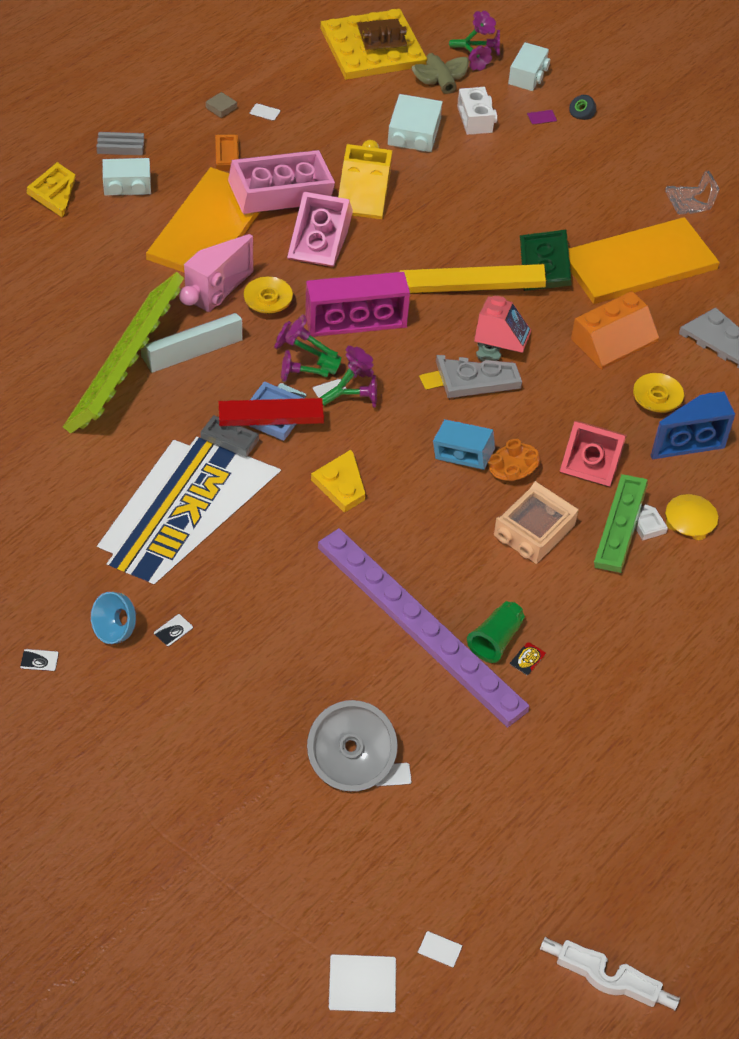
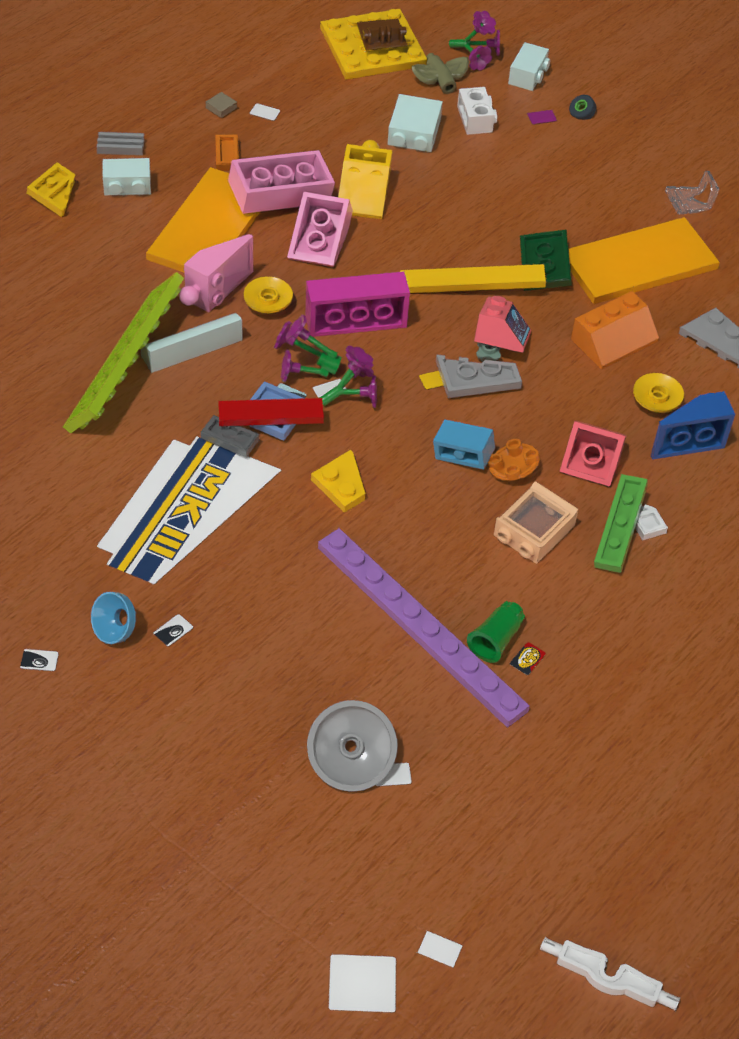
(691, 516): yellow dish -> none

